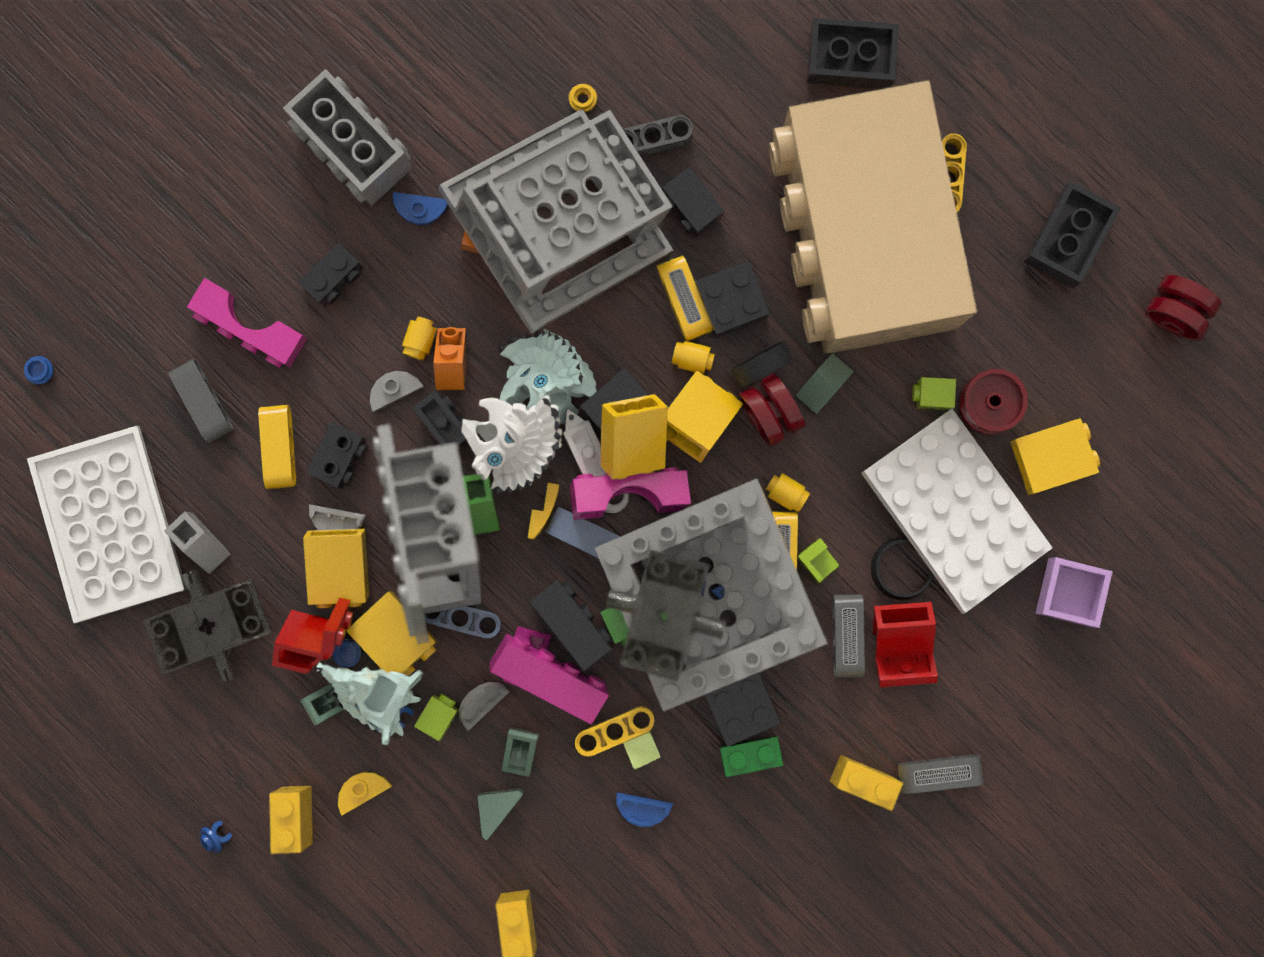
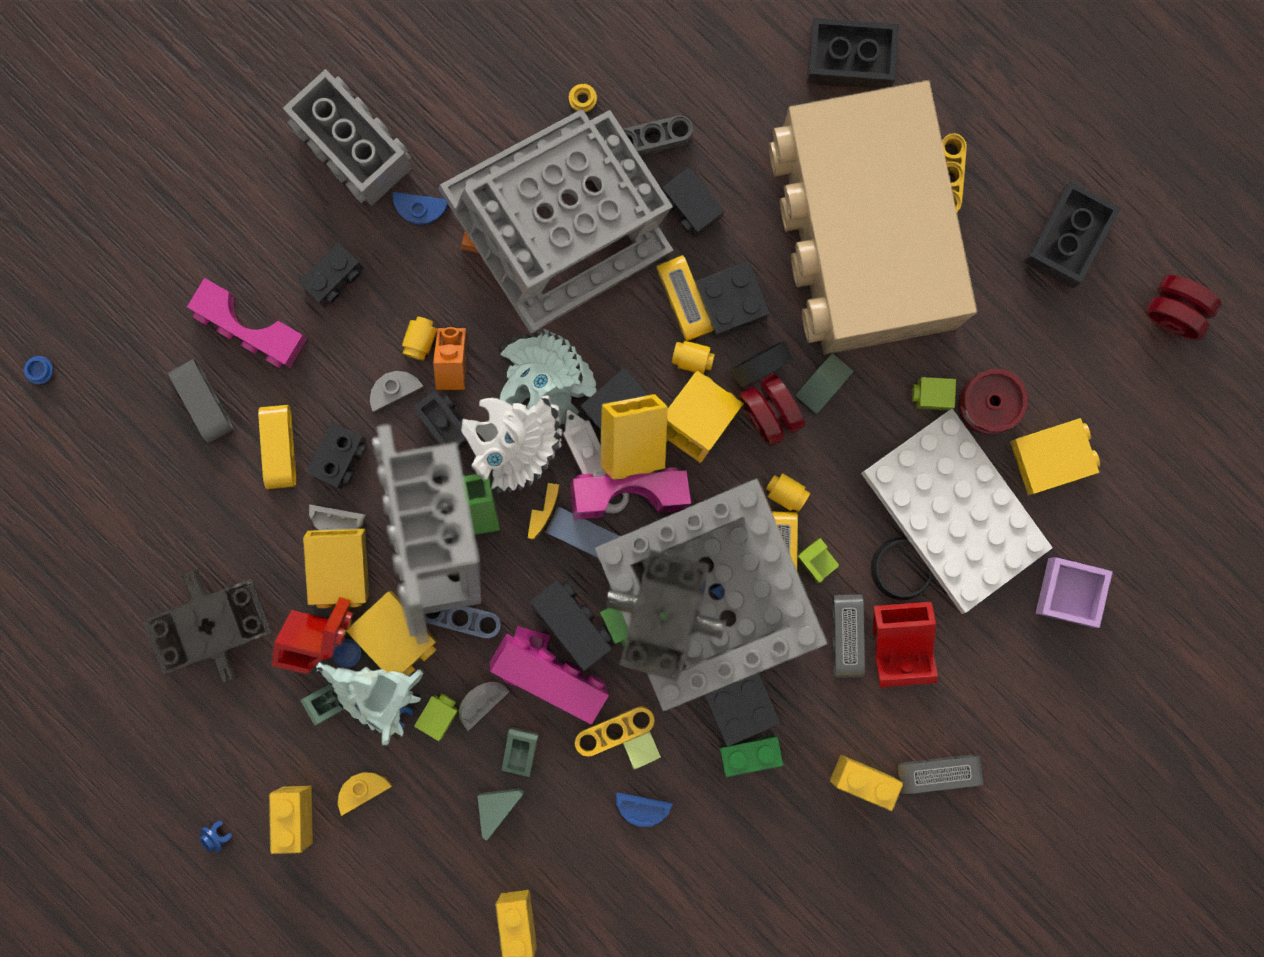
(106, 524): white plate -> none
(197, 542): light grey slope -> none

